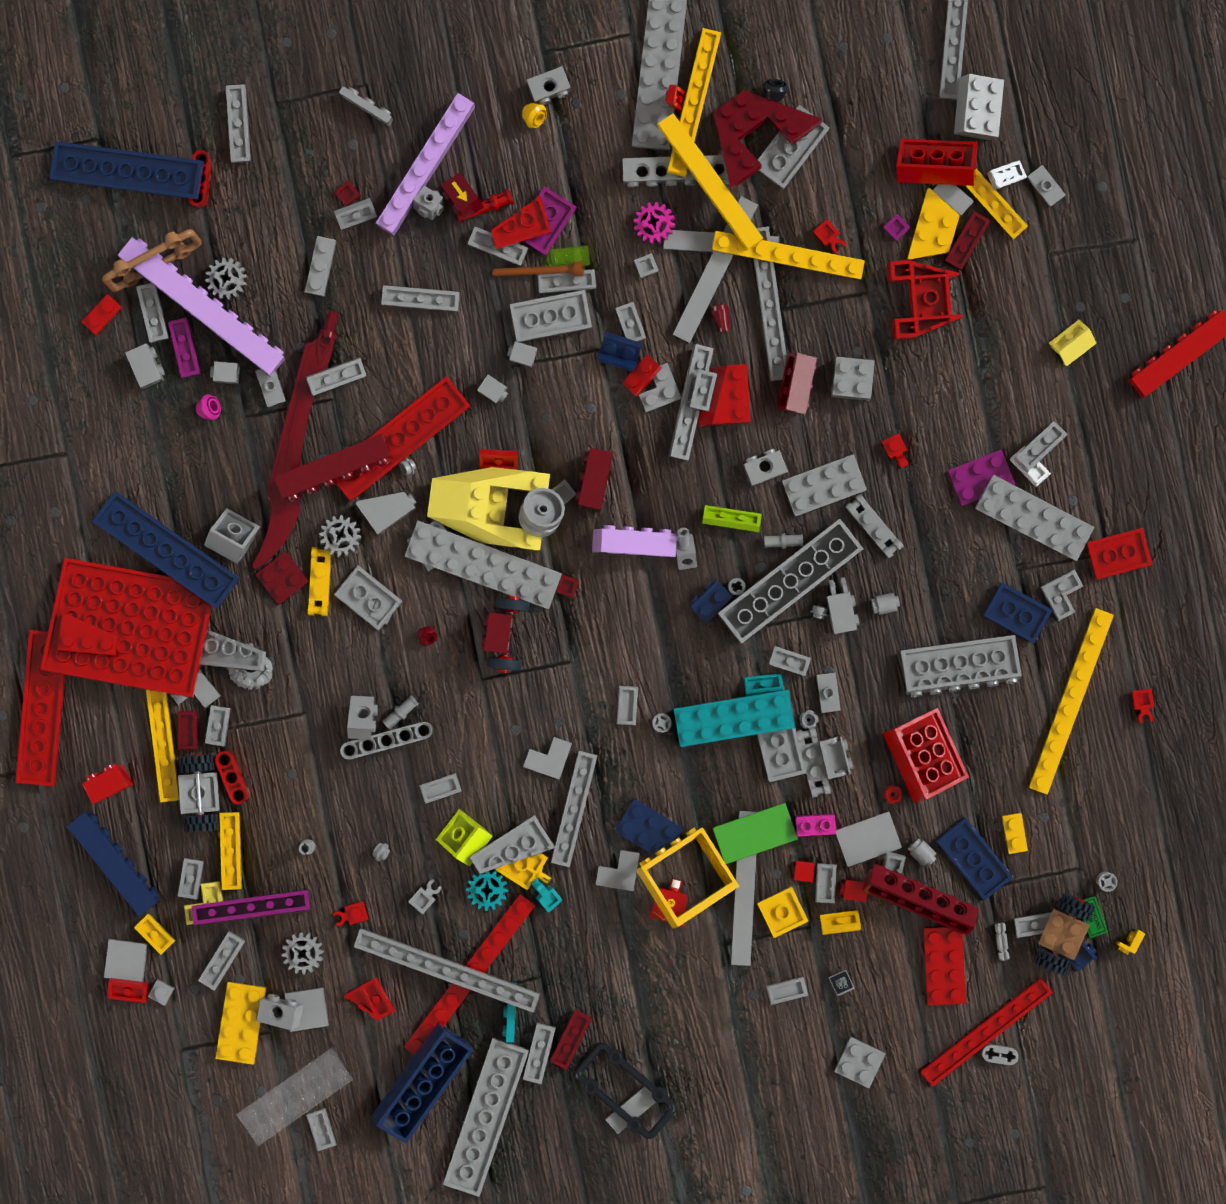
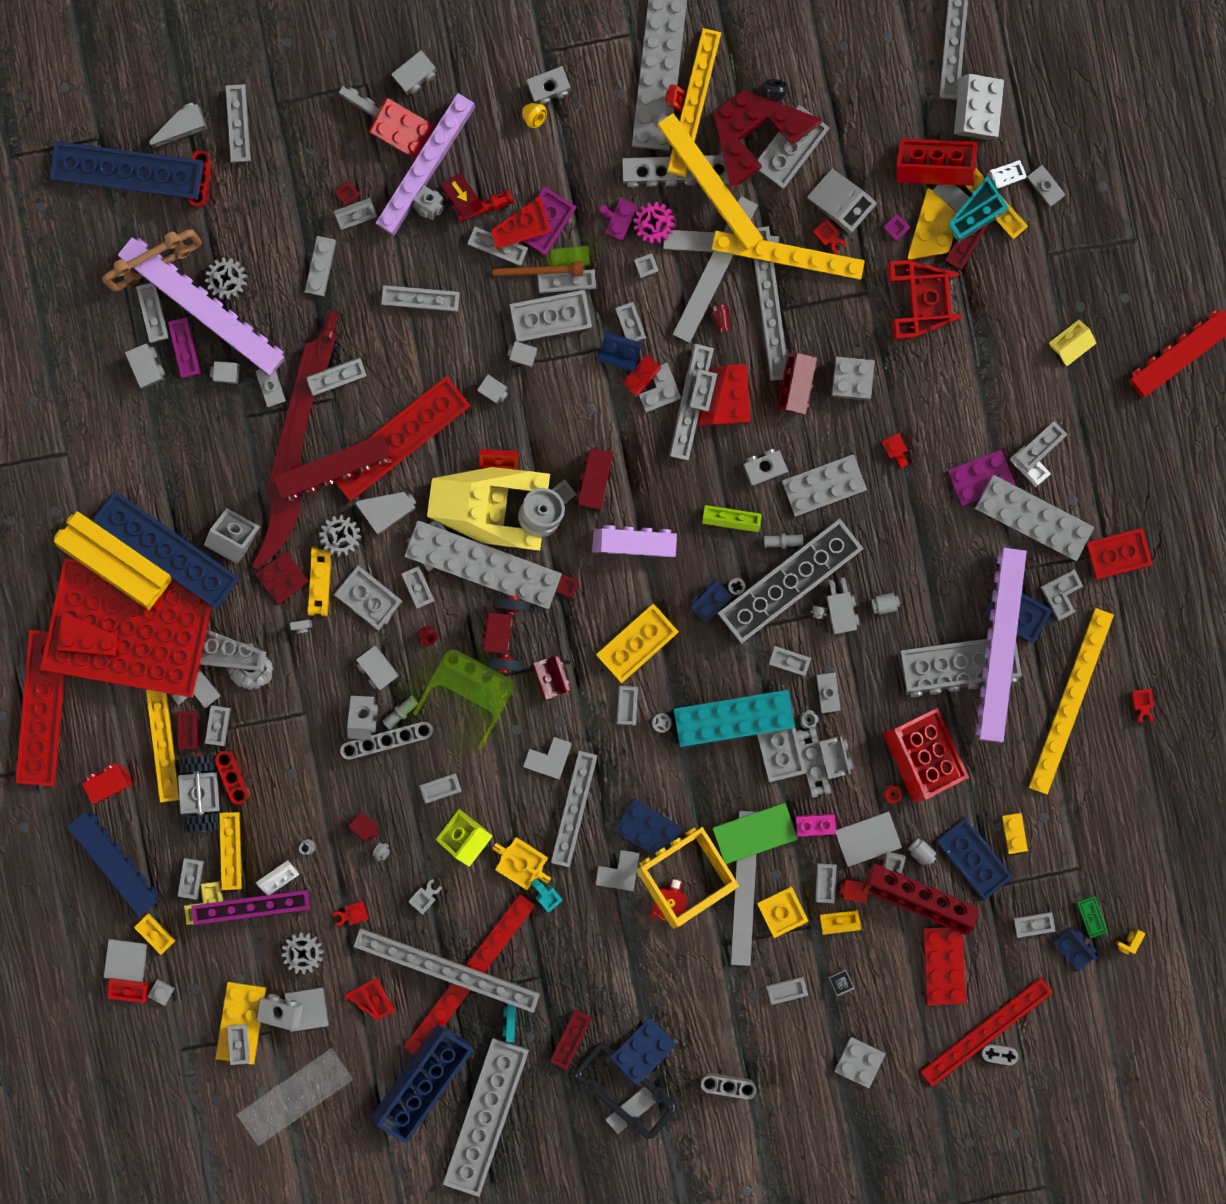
(102, 314): red plate -> none
(112, 560): none -> yellow brick
(182, 124): none -> light grey slope
(208, 407): dark pink cone -> none
(221, 960): light grey plate -> none
(238, 1044): none -> light grey plate
(277, 878): none -> white plate
(301, 626): none -> light grey plate
(321, 1129): light grey plate -> none
(364, 826): none -> dark red brick
(377, 668): none -> light grey brick
(401, 128): none -> plate
(407, 466): light grey plate -> none
(414, 73): none -> light grey brick
(418, 587): none -> light grey plate
(473, 682): none -> clear neon green windscreen
(478, 890): teal gear -> none
(515, 845): light grey wing -> none
(539, 1053): light grey plate -> none
(551, 677): none -> dark red bracket
(620, 218): none -> magenta plate
(637, 643): none -> yellow plate
(642, 1051): none -> dark blue plate
(685, 549): light grey bracket -> none
(736, 1091): none -> light grey beam
(763, 684): teal slope -> none
(804, 871): red tile -> none
(842, 201): none -> light grey slope
(874, 526): light grey plate -> none
(979, 210): none -> teal wedge
(1001, 939): light grey axle -> none
(1002, 645): none -> lavender brick
(1064, 934): plate -> none
(1109, 883): light grey wheel -> none

